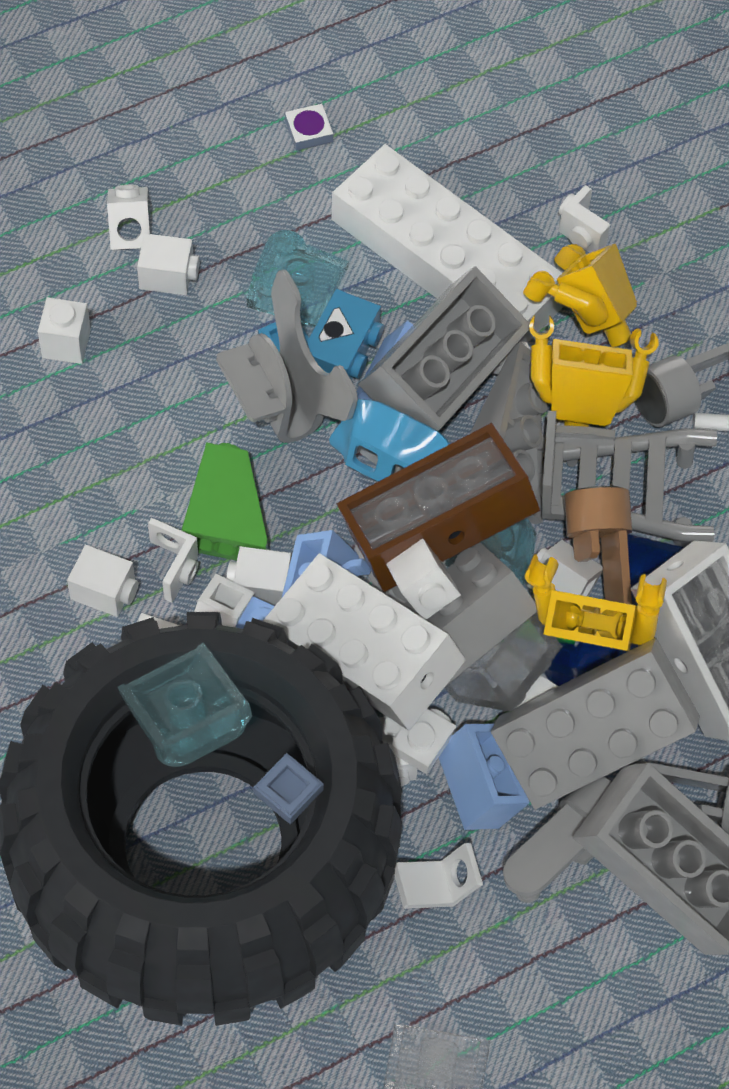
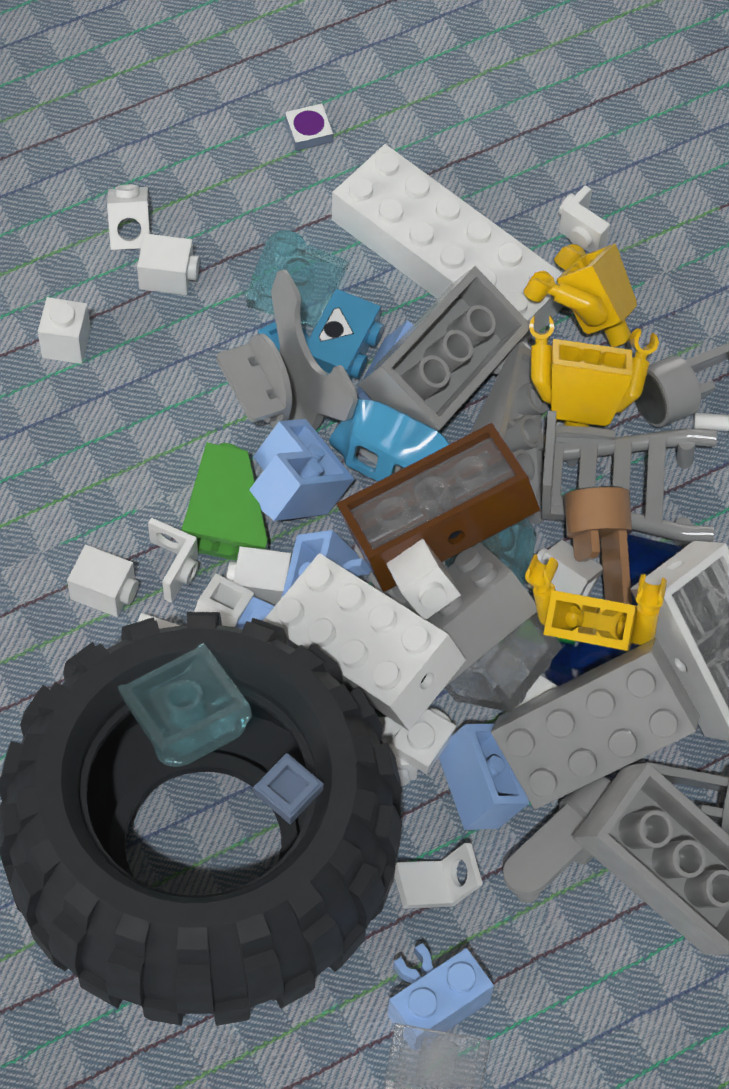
(298, 473): none -> light blue brick
(443, 993): none -> light blue brick

